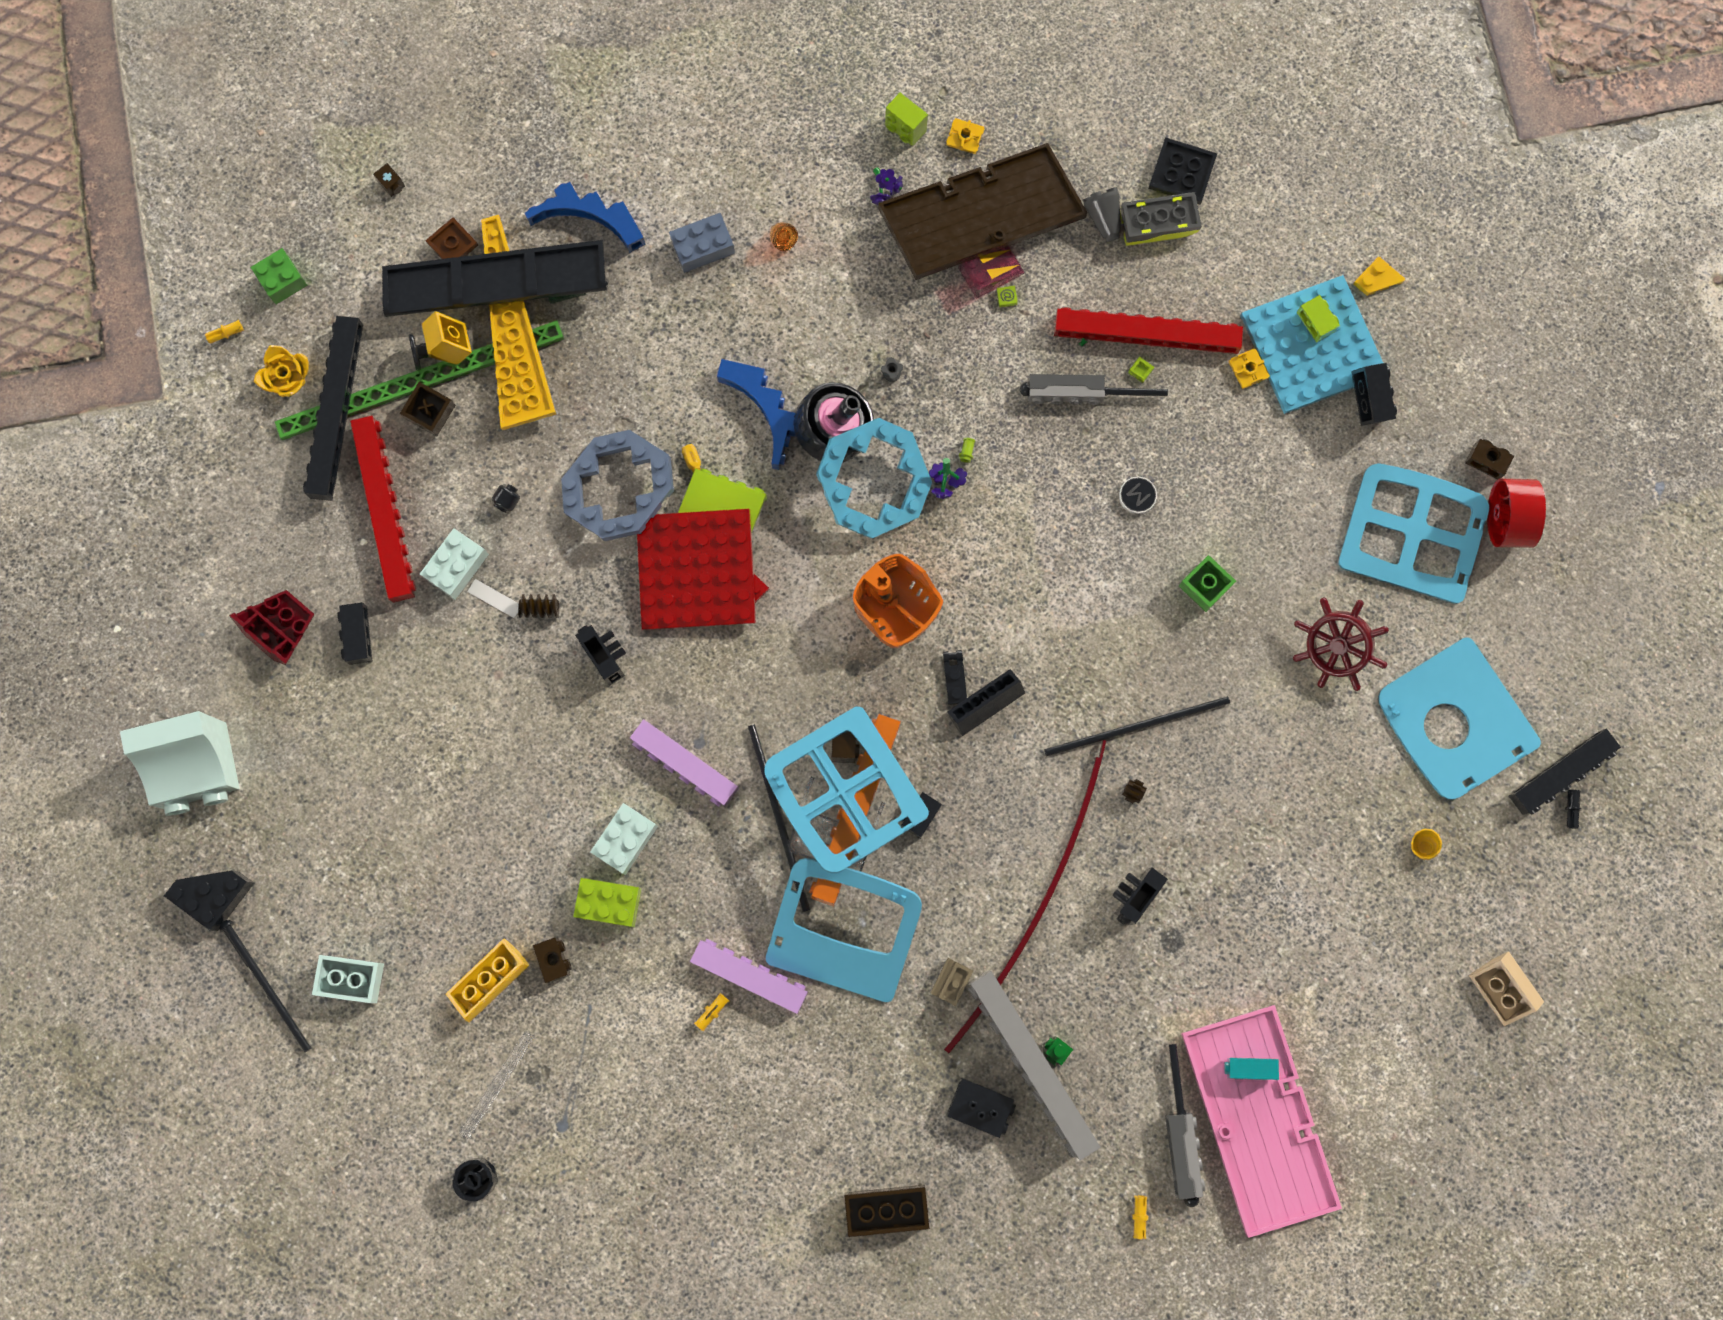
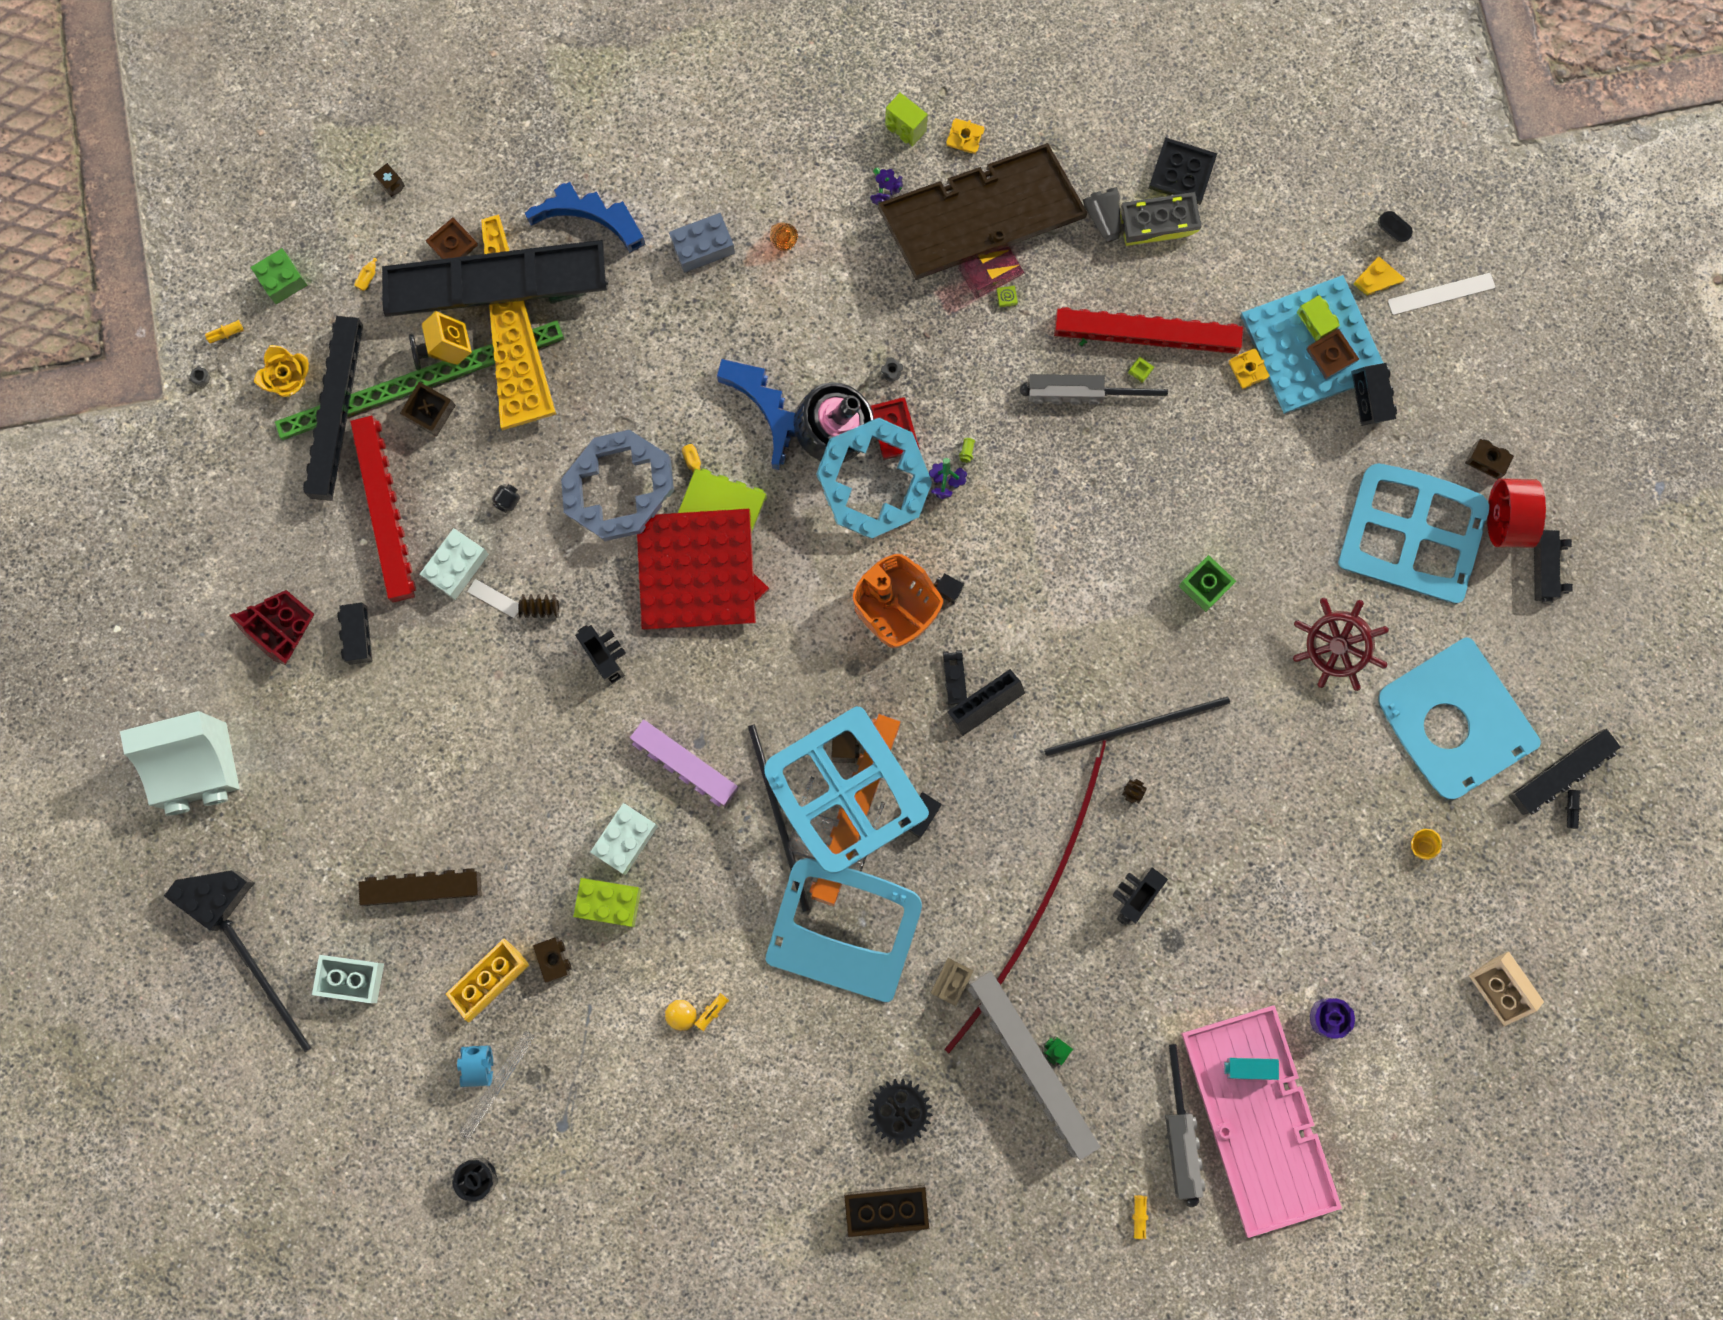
(200, 376): none -> dark grey tile
(366, 275): none -> yellow piece
(419, 888): none -> dark brown brick
(475, 1066): none -> dark azure brick
(680, 1015): none -> yellow hair
(748, 976): lavender brick -> none
(885, 1123): none -> black gear
(897, 413): none -> red plate
(949, 587): none -> black brick
(981, 1108): black piece -> none
(1137, 495): black tile -> none
(1332, 354): none -> reddish brown plate
(1332, 1018): none -> dark purple brick
(1395, 226): none -> black brick
(1441, 293): none -> white sticker
(1547, 567): none -> black brick

